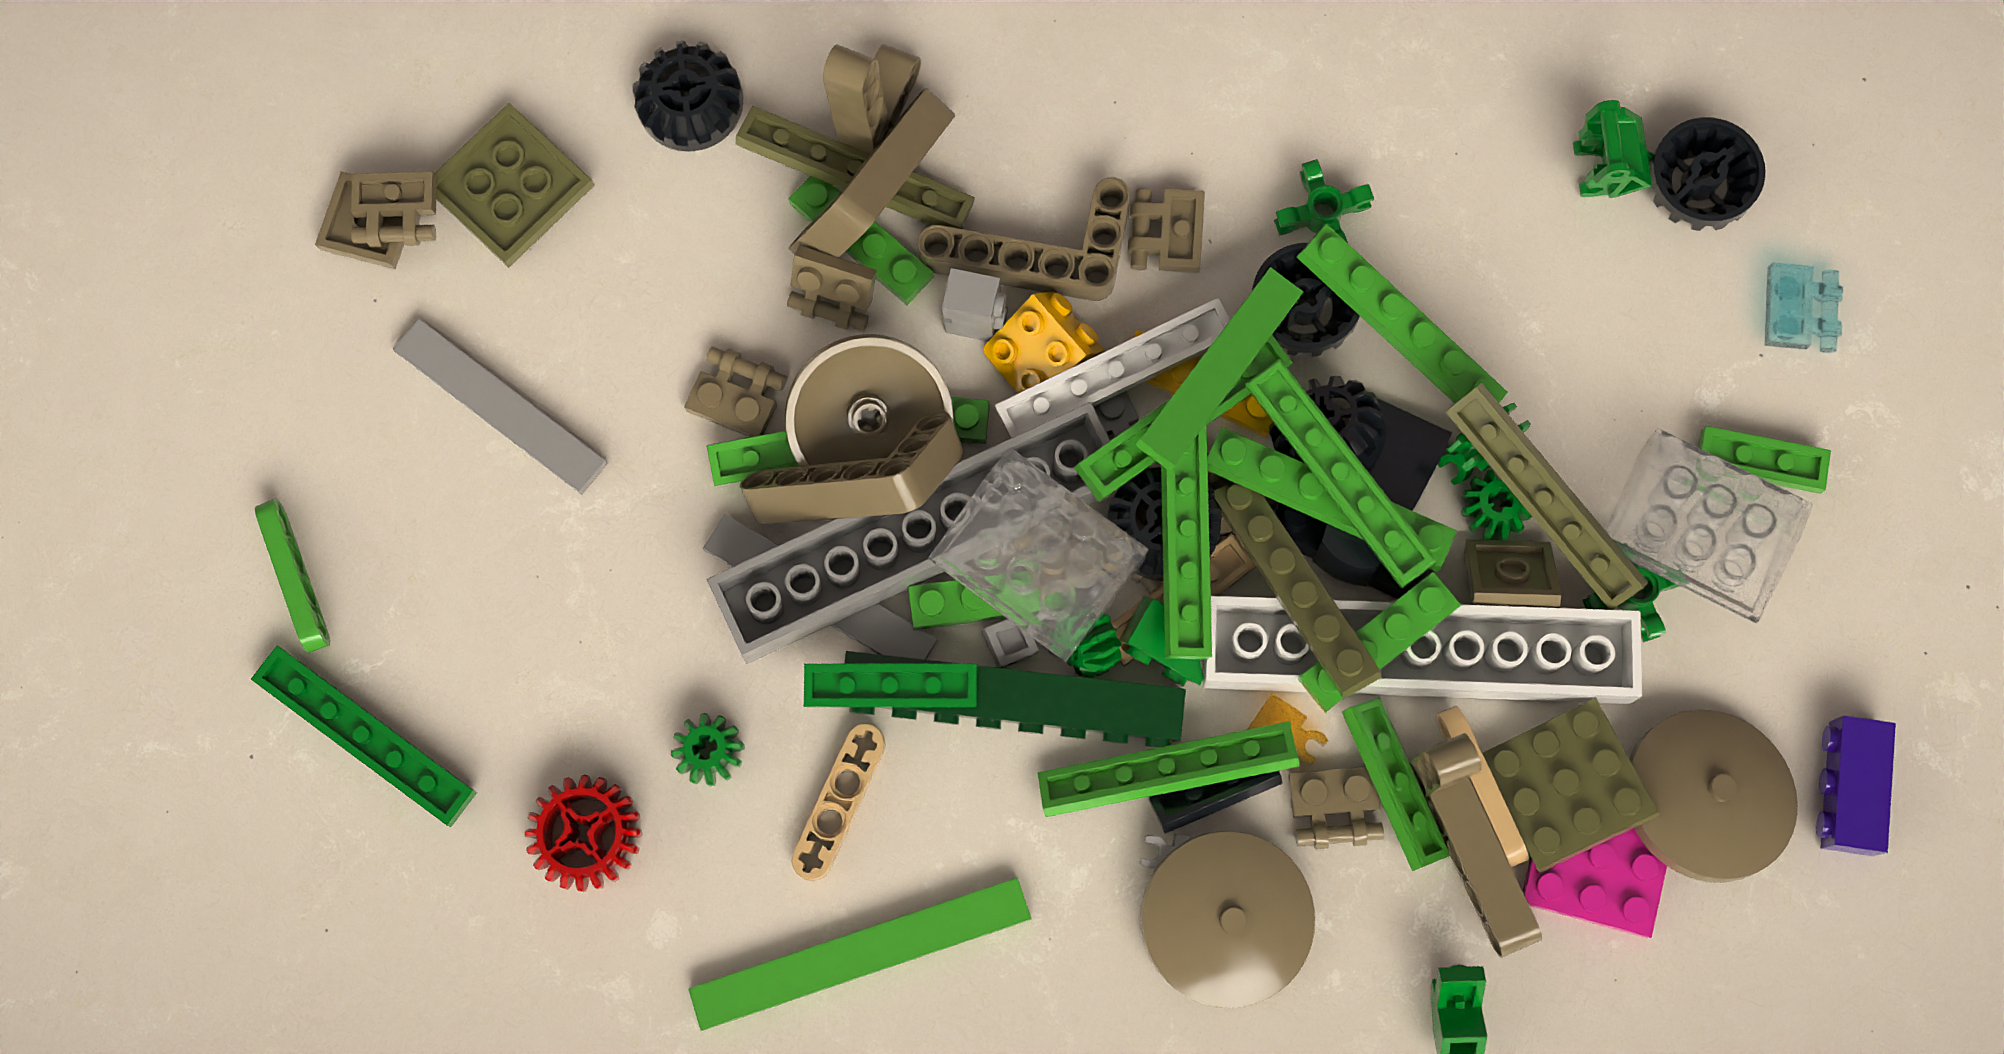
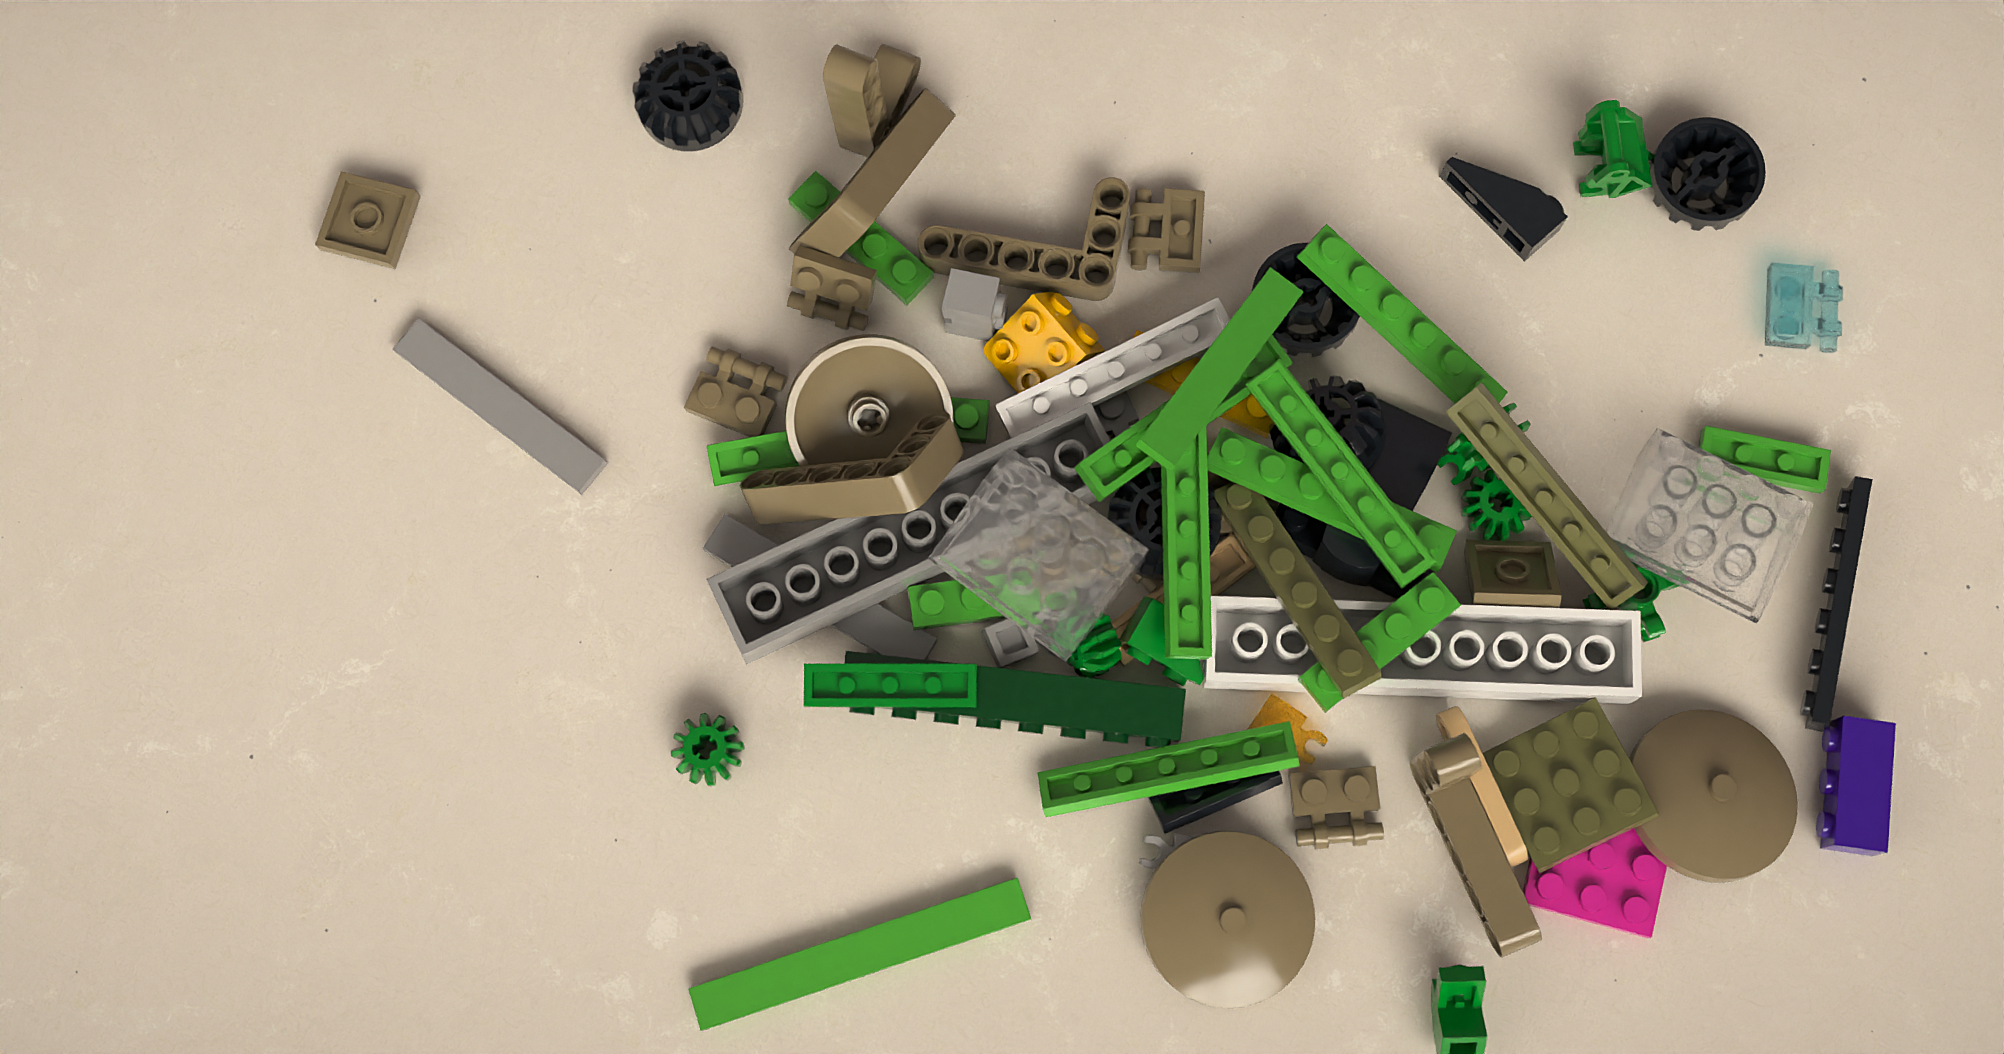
(292, 575): bright green beam -> none
(364, 736): green plate -> none
(389, 196): dark tan plate -> none
(509, 185): olive plate -> none
(566, 843): red gear -> none
(834, 800): tan beam -> none
(838, 162): olive plate -> none
(1312, 178): green pin -> none
(1396, 784): bright green tile -> none
(1511, 208): none -> black slope
(1833, 620): none -> black plate

